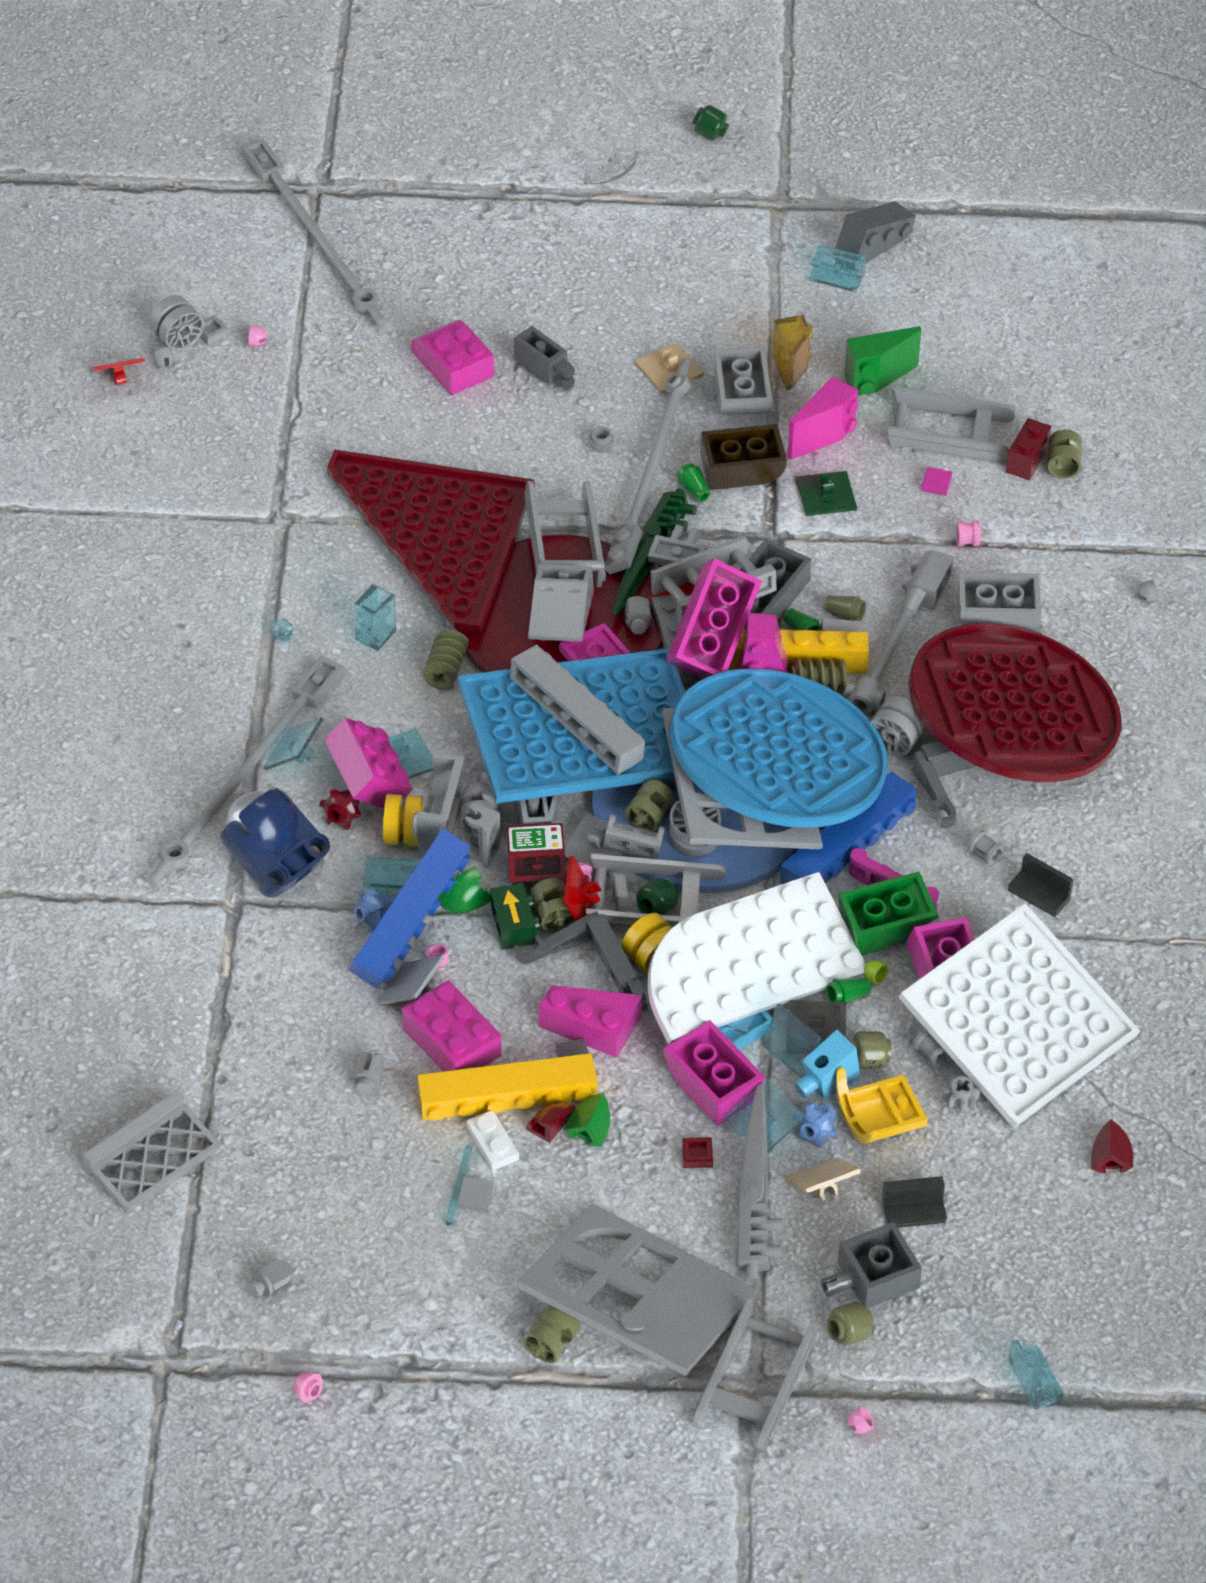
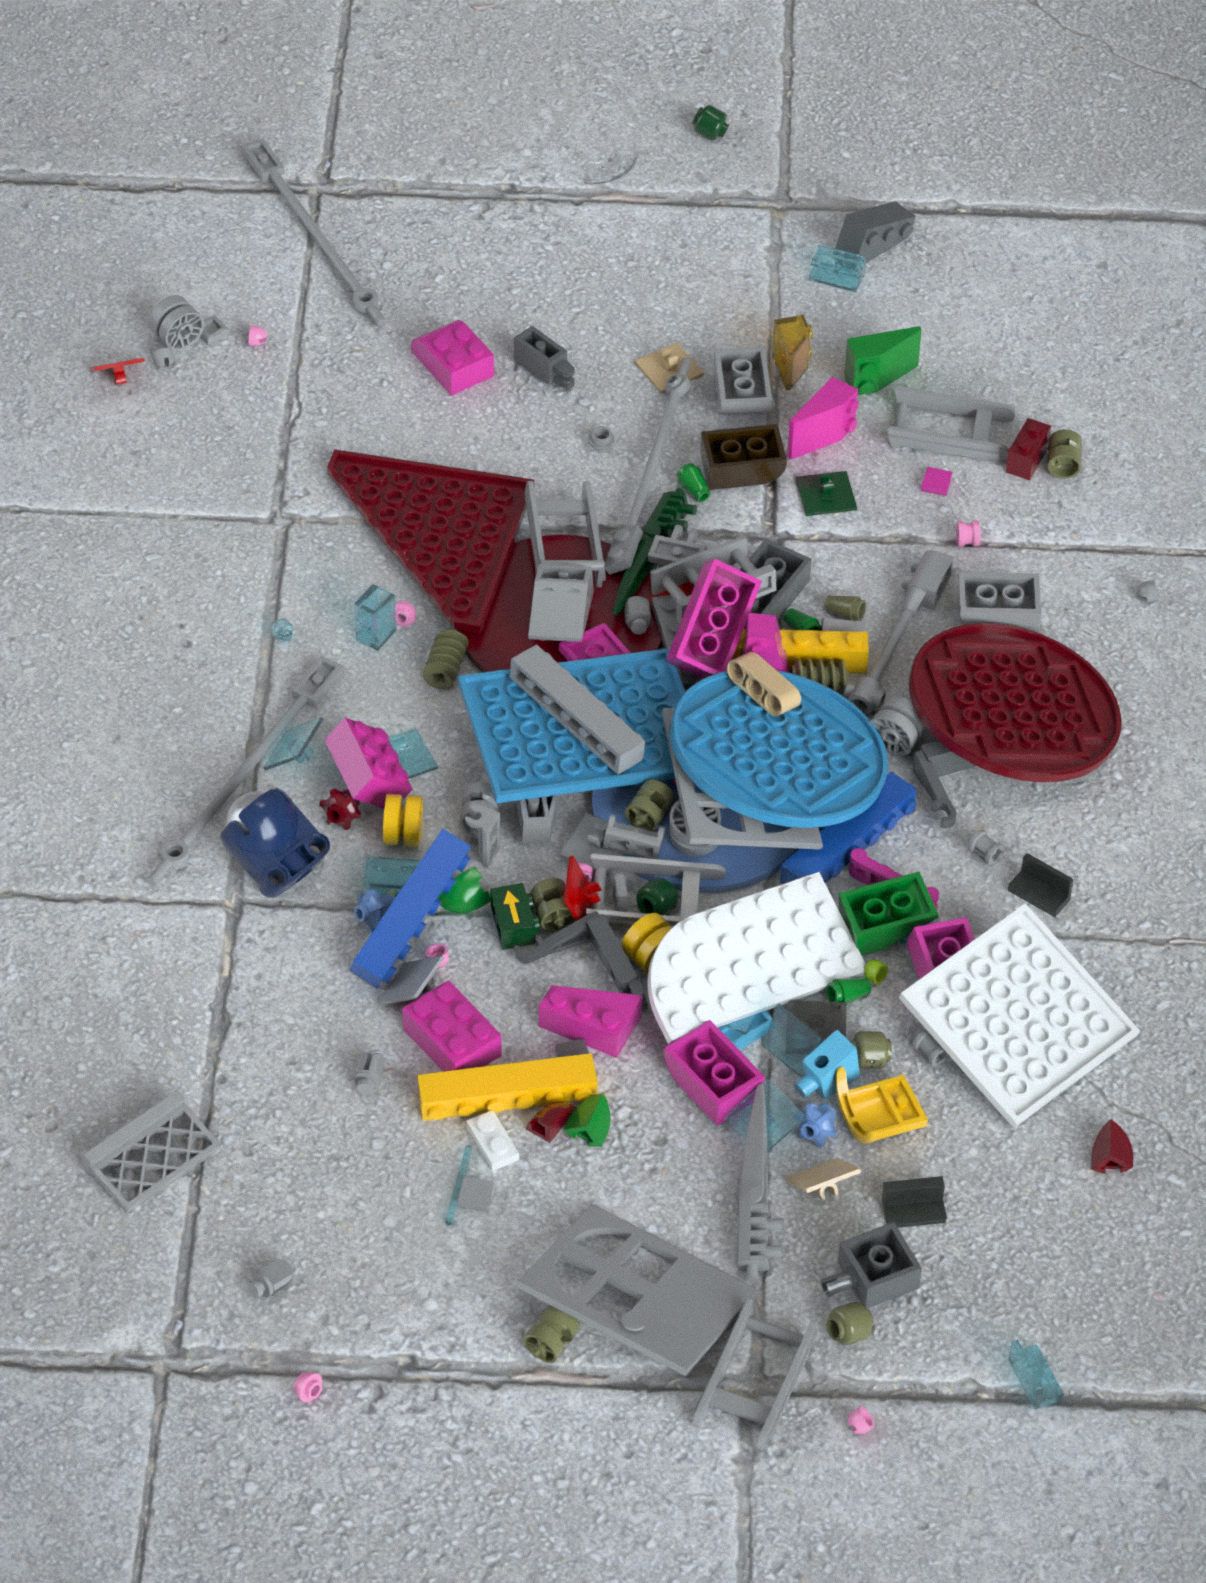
(406, 609): none -> bright pink plate
(445, 804): light grey piece -> none
(536, 852): dark red slope -> none
(697, 1152): dark red tile -> none
(763, 683): none -> tan beam
(961, 1094): light grey gear -> none

